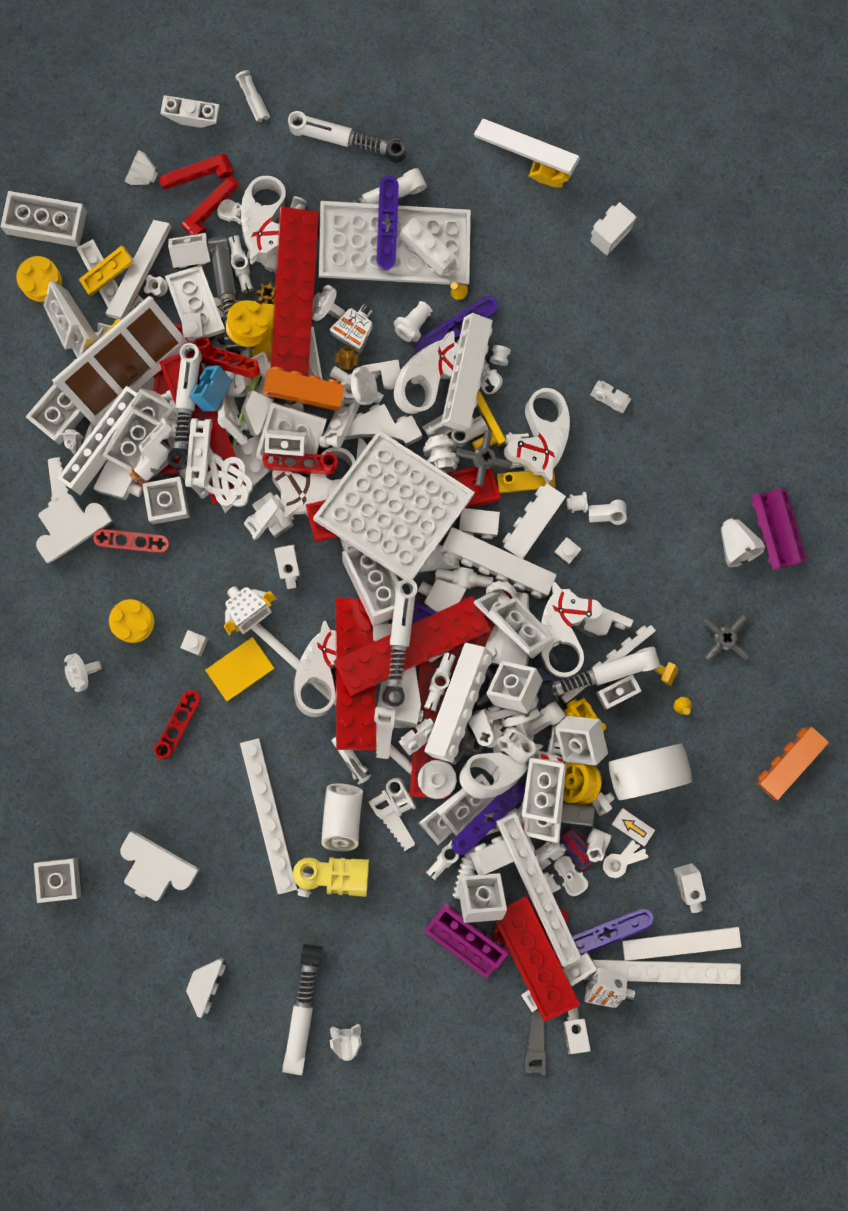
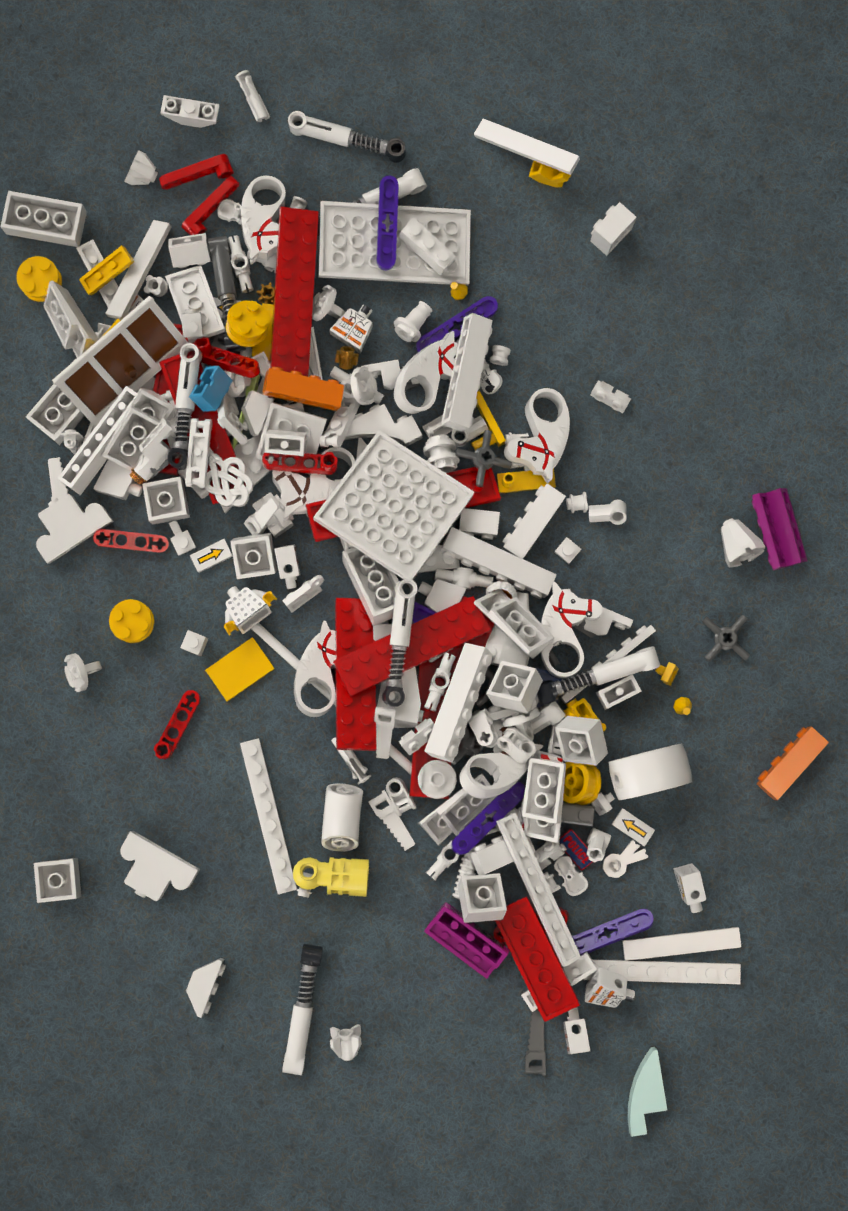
(182, 540): none -> white plate
(211, 555): none -> white tile
(253, 555): none -> white brick
(304, 593): none -> white hinge
(646, 1093): none -> light aqua slope

